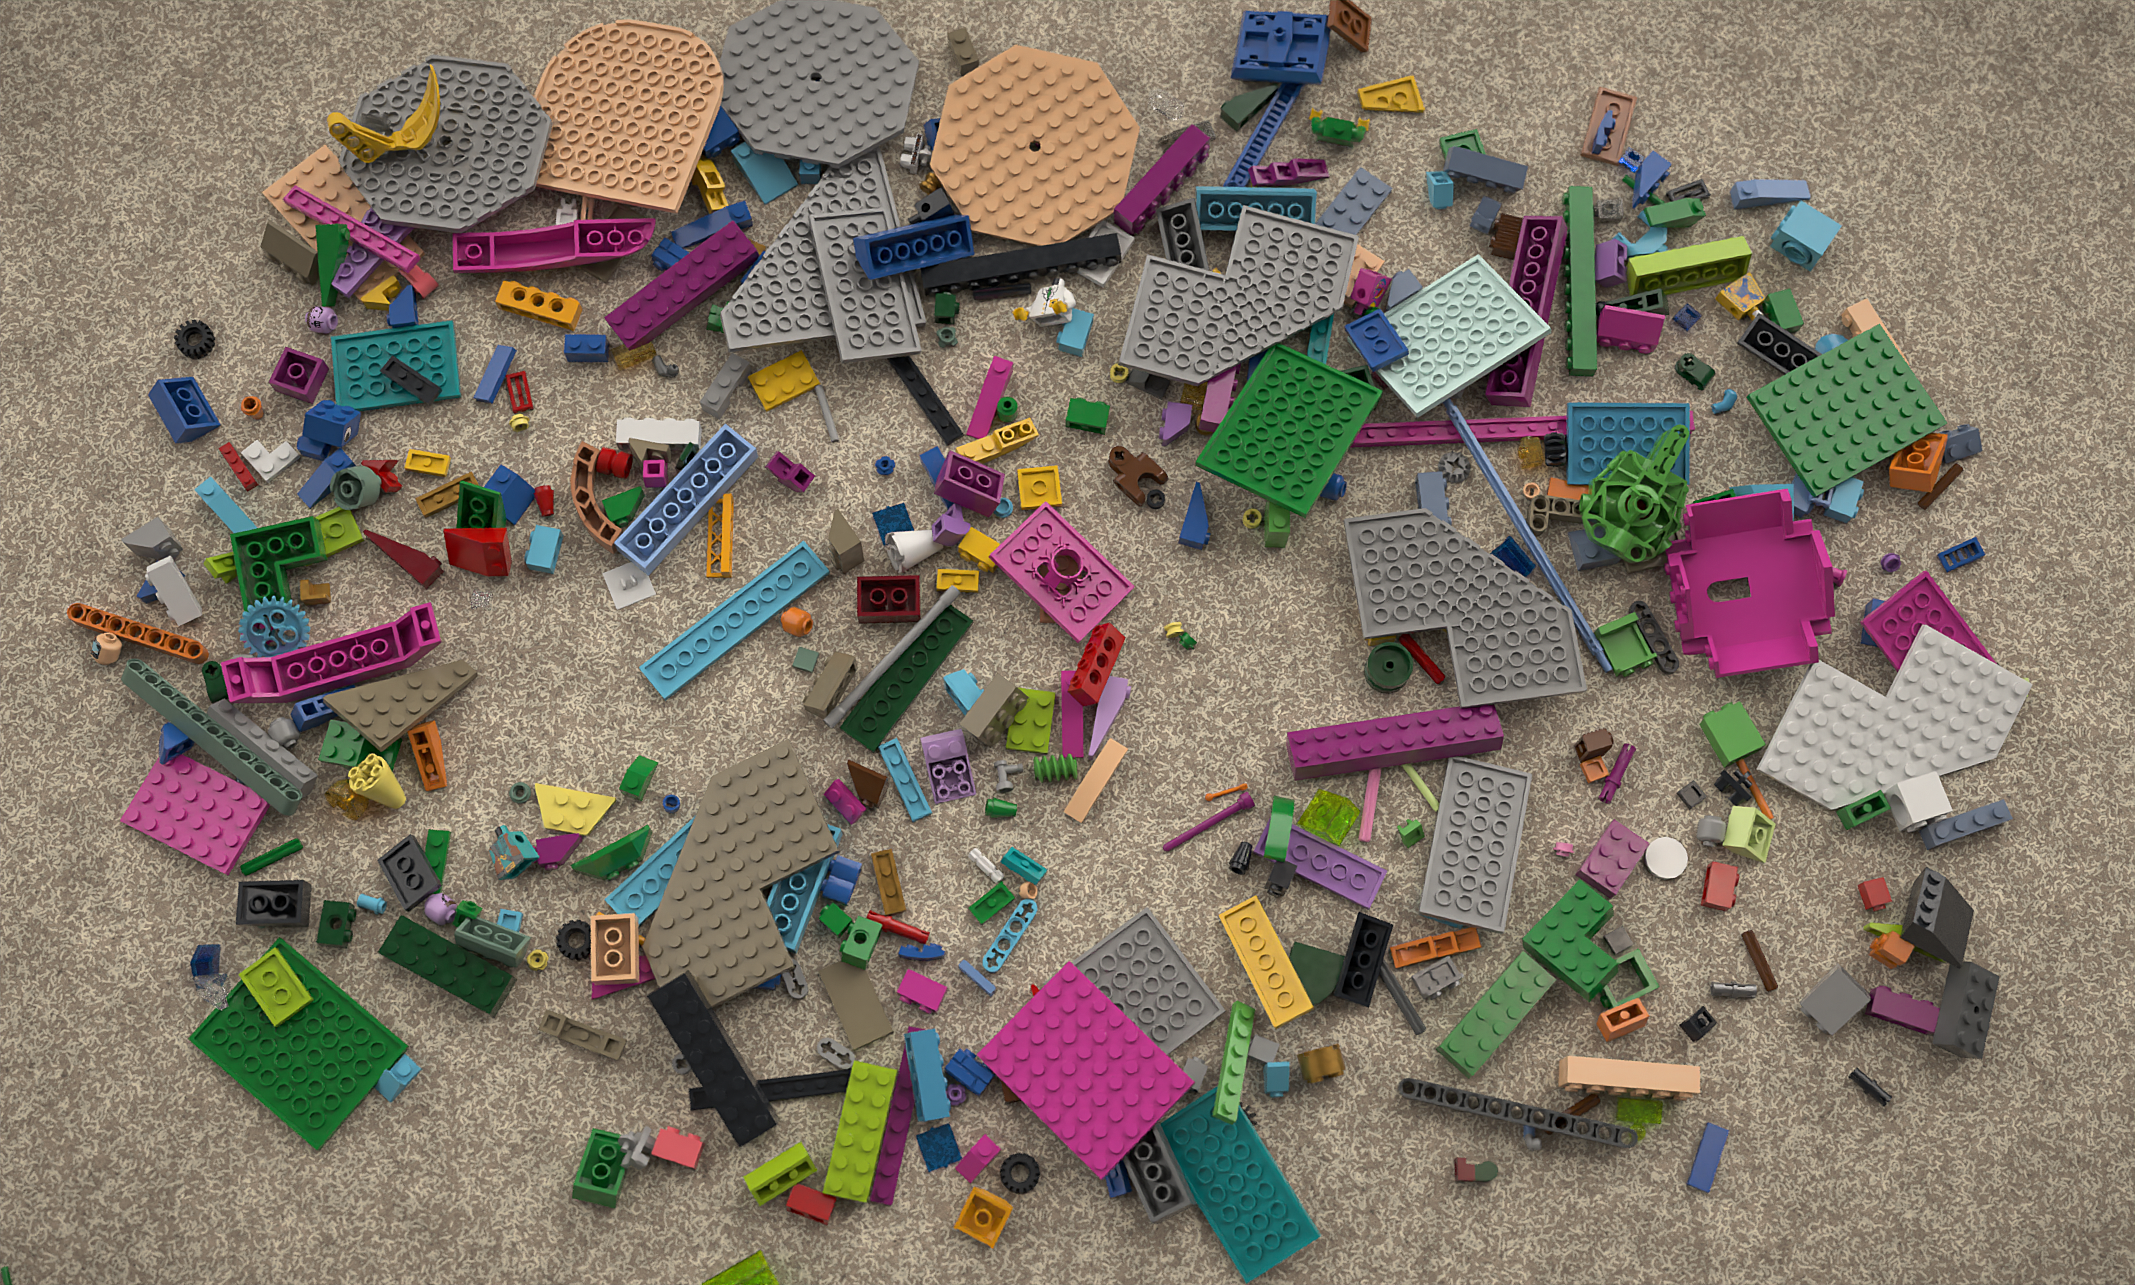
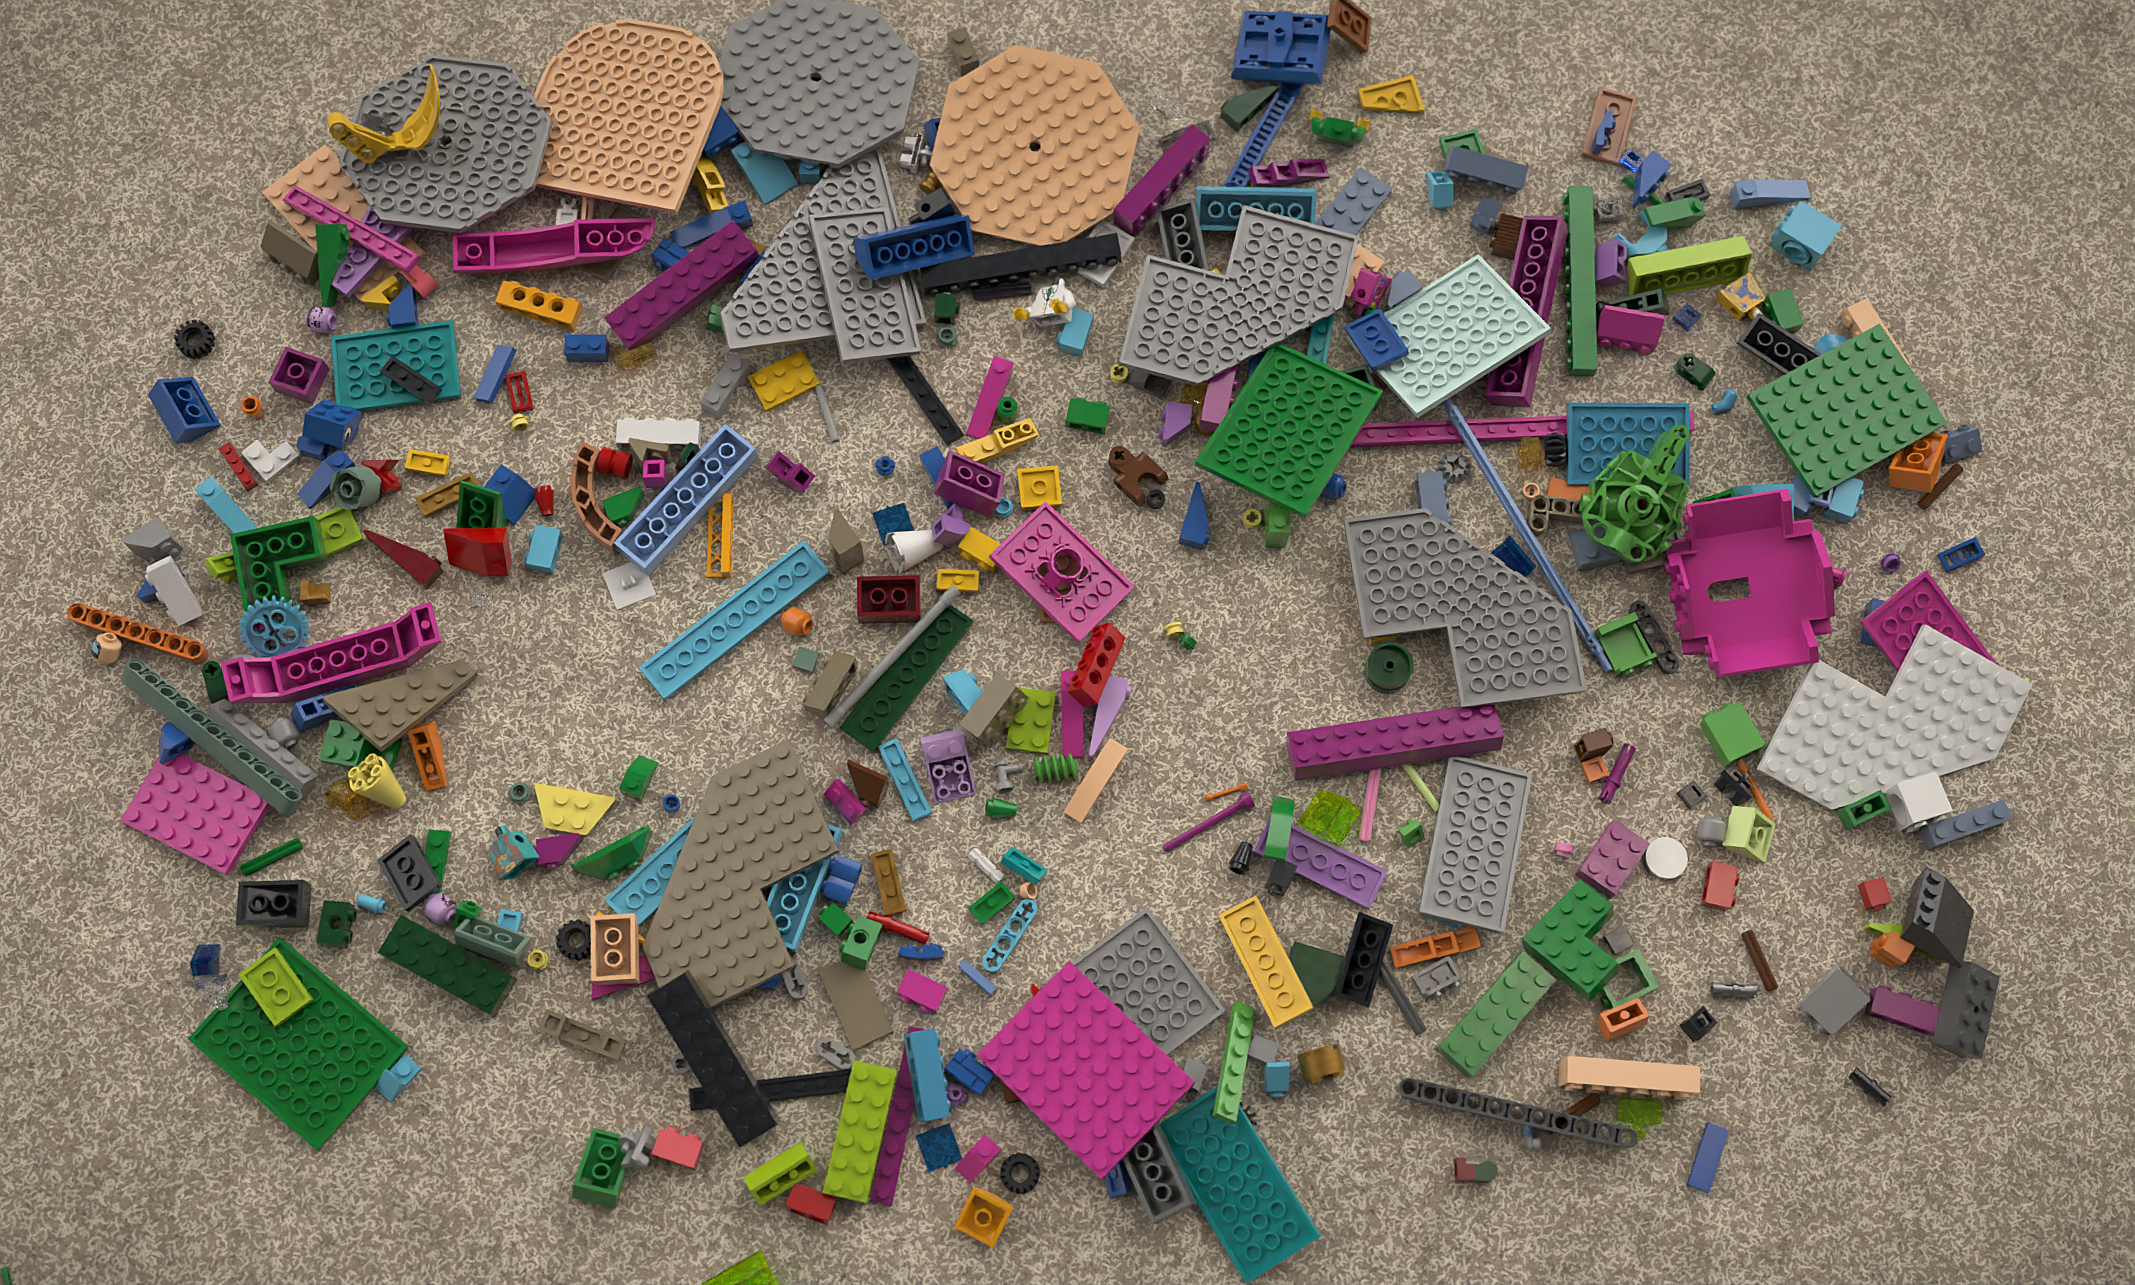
(665, 370): dark grey arm -> none
(1422, 658): red axle -> none

